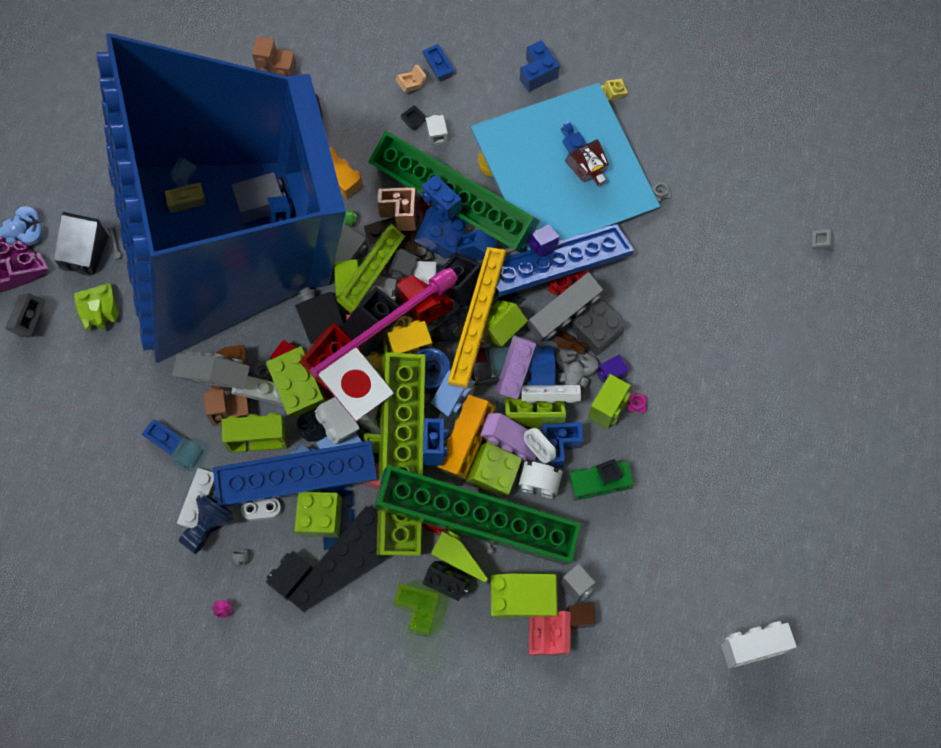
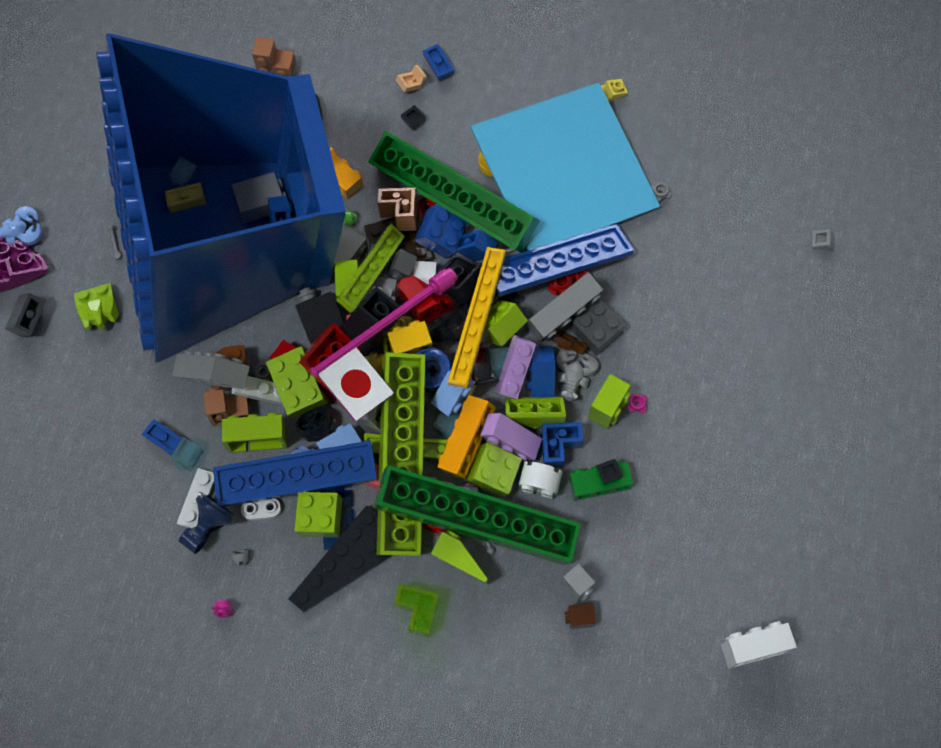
(79, 243): slope -> none
(289, 574): black brick -> none
(336, 420): white brick -> none
(433, 442): blue brick -> none
(436, 129): white brick -> none
(441, 198): blue brick -> none
(447, 580): black brick -> none
(523, 596): lime slope -> none
(539, 445): white plate -> none
(541, 67): blue brick -> none
(543, 241): dark purple brick -> none
(550, 634): coral slope -> none
(551, 393): white plate -> none
(573, 140): blue plate -> none
(589, 162): torso -> none
(613, 366): dark purple brick -> none

